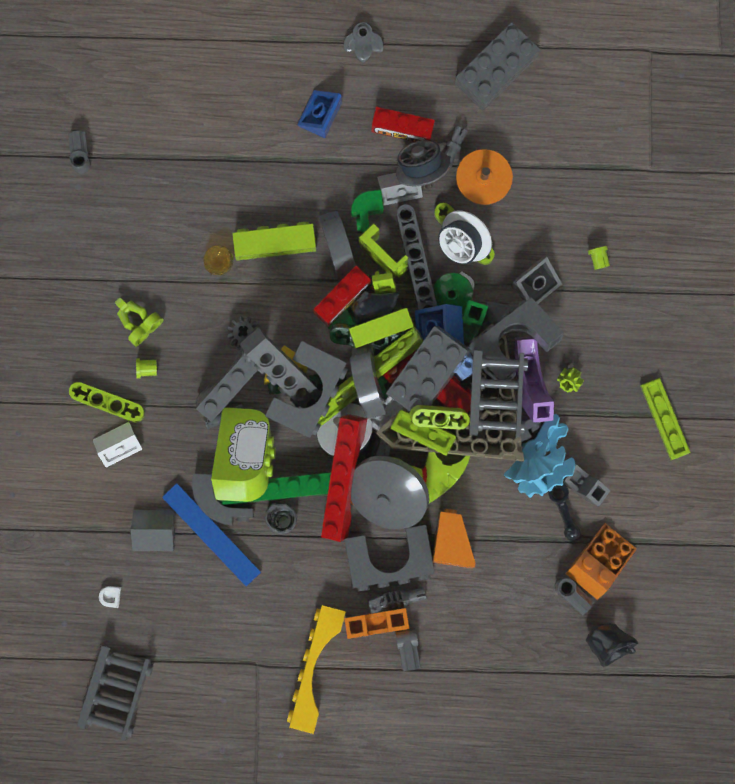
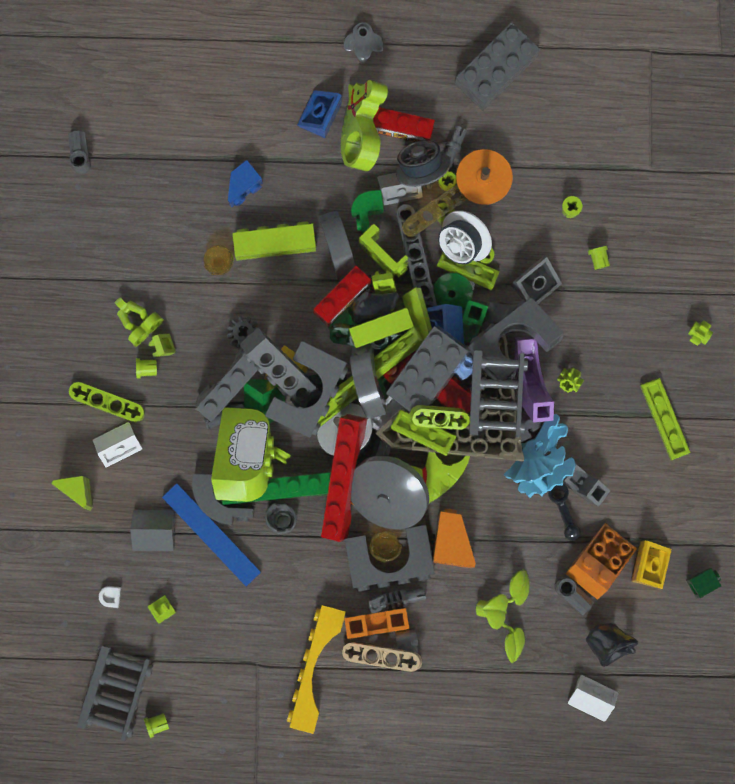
(77, 489): none -> lime slope
(156, 724): none -> lime bush
(162, 609): none -> lime tile
(163, 345): none -> lime tile
(242, 183): none -> blue slope
(260, 394): none -> green slope
(281, 456): none -> lime bush
(359, 135): none -> lime animal
(382, 653): none -> tan beam
(385, 546): none -> clear yellow hair
(418, 312): none -> lime tile
(434, 209): none -> clear yellow beam
(450, 185): none -> lime bush
(473, 271): none -> lime tile
(496, 608): none -> lime plant
(571, 200): none -> lime bush
(593, 698): none -> white panel
(651, 564): none -> yellow slope
(700, 332): none -> lime gear
(704, 582): none -> dark green brick

